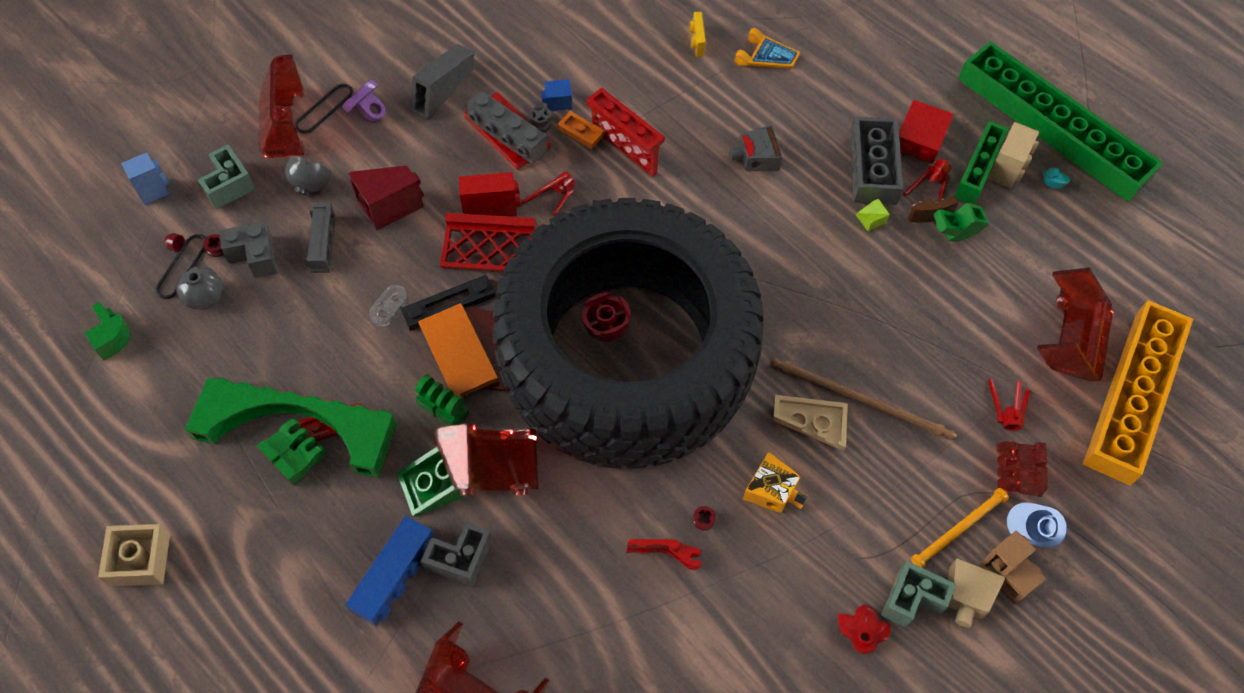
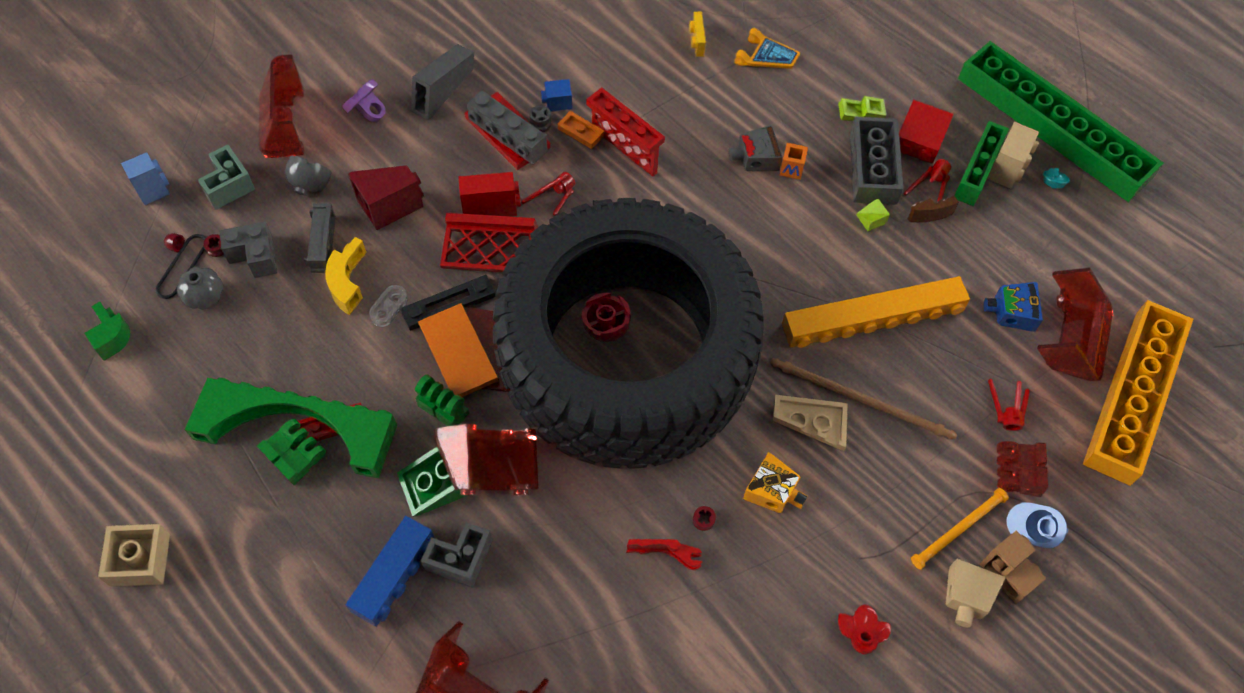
(329, 113): black piece -> none
(338, 273): none -> yellow arch
(793, 161): none -> orange brick
(865, 108): none -> lime slope
(875, 312): none -> light orange brick
(917, 588): sand green brick -> none
(963, 223): green brick -> none
(1017, 306): none -> blue torso

